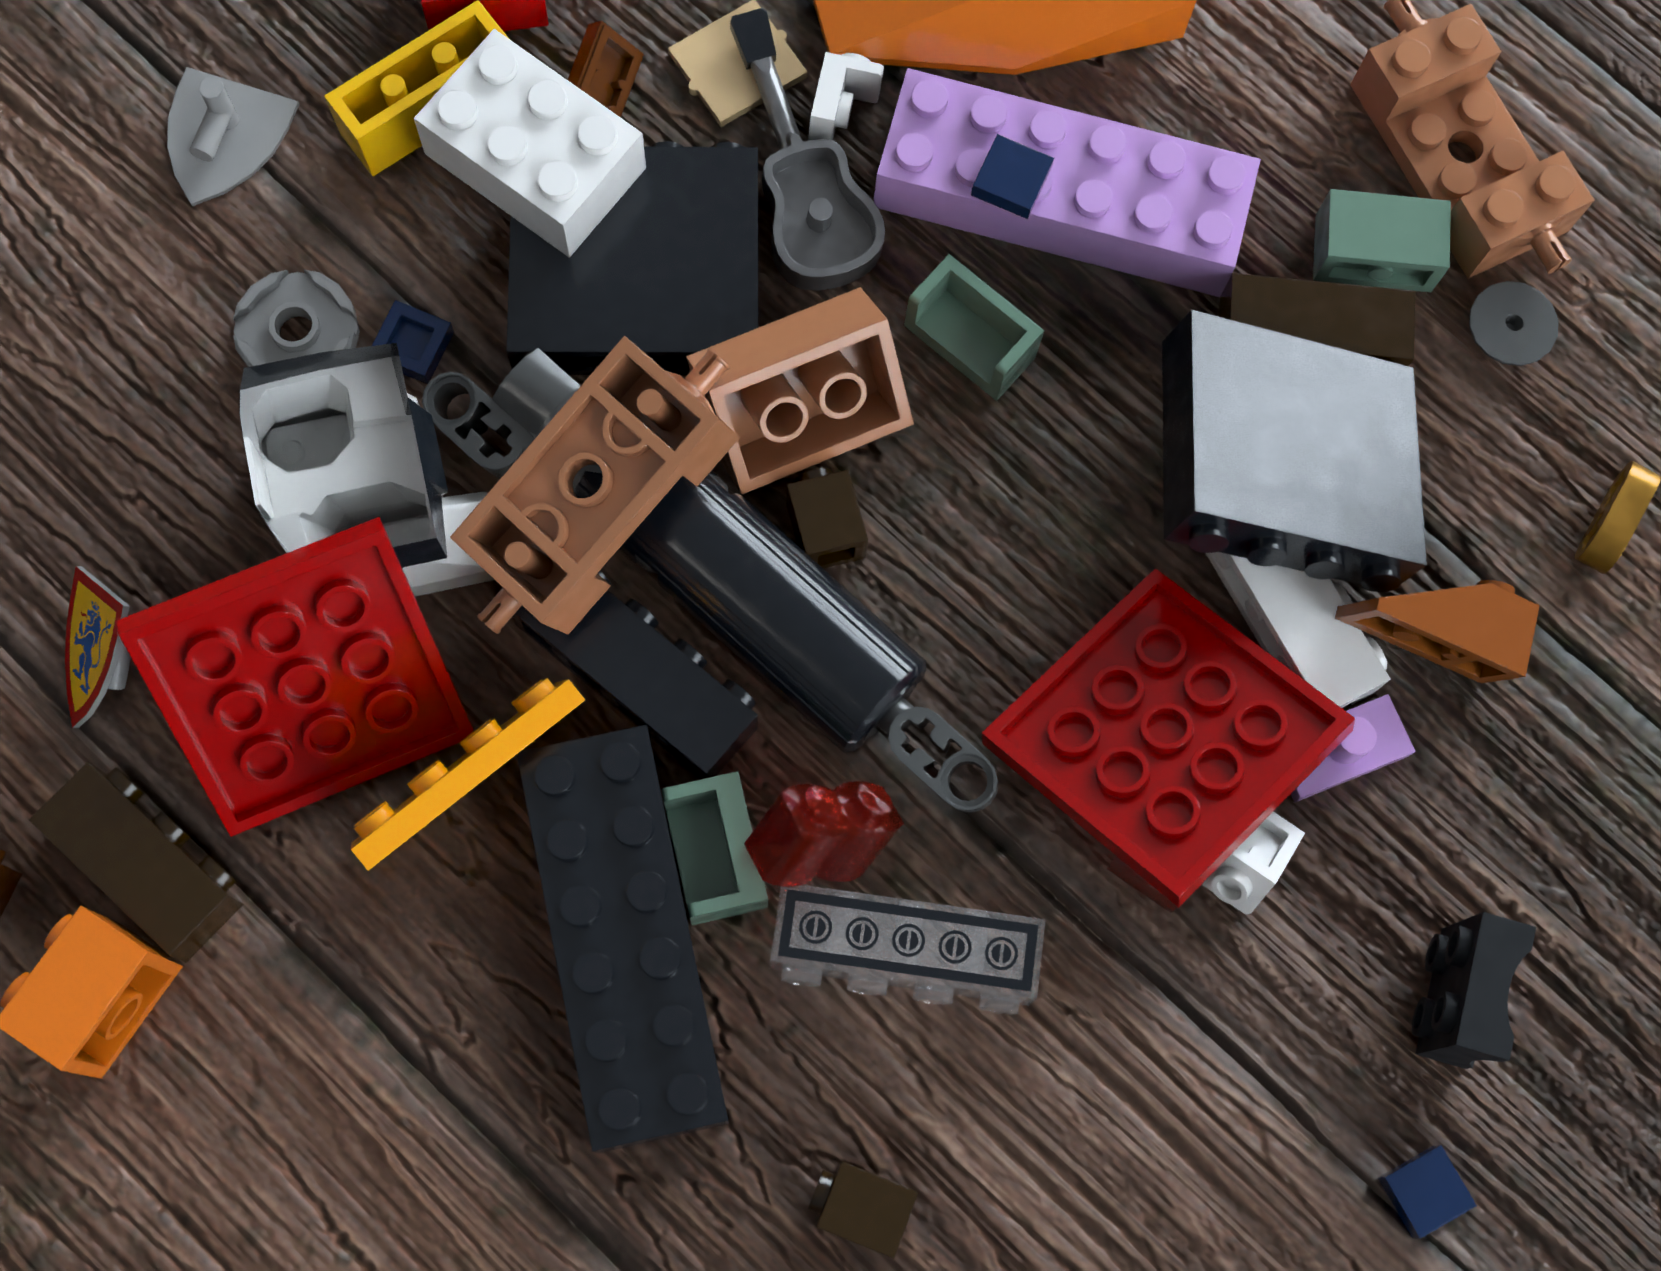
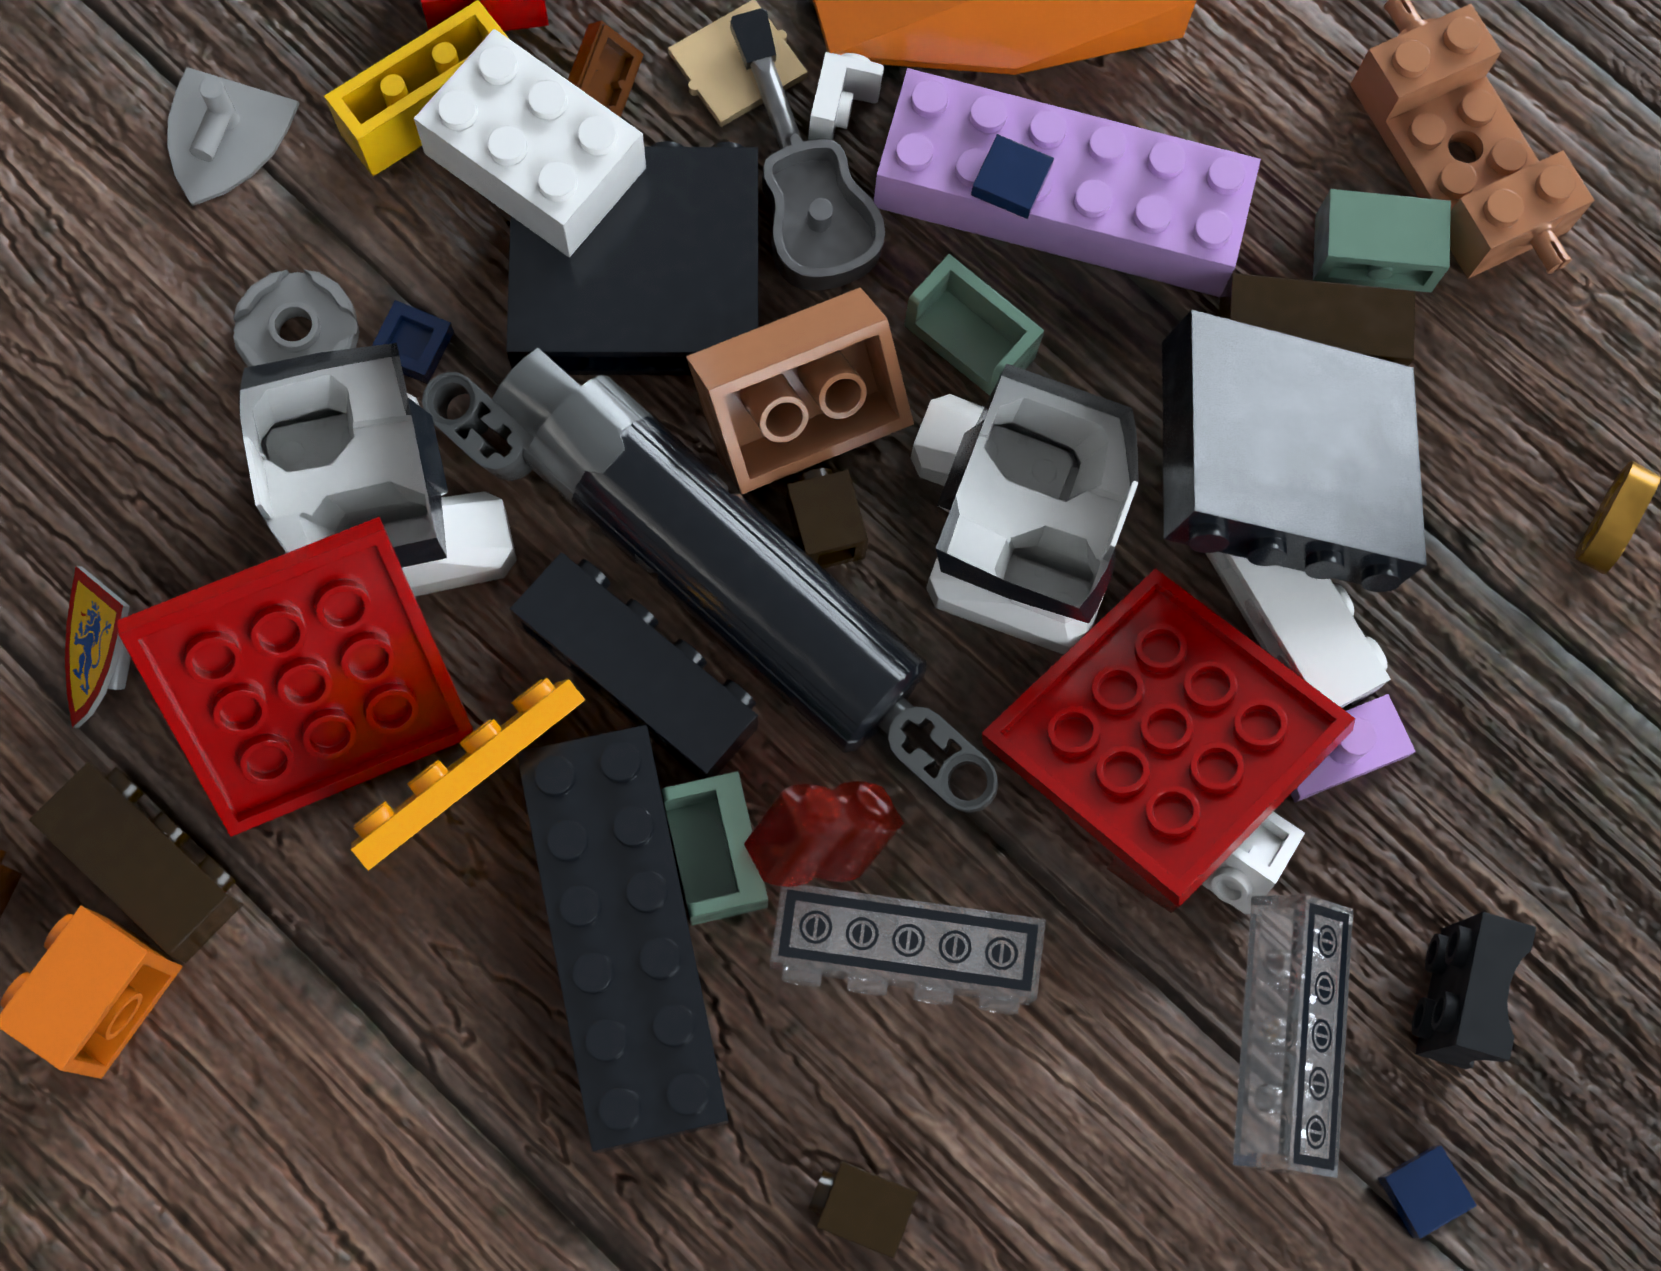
(643, 434): nougat brick -> none
(1031, 504): none -> white piece
(1293, 1036): none -> clear brick
(1467, 629): dark orange slope -> none
(1513, 323): dark grey piece -> none

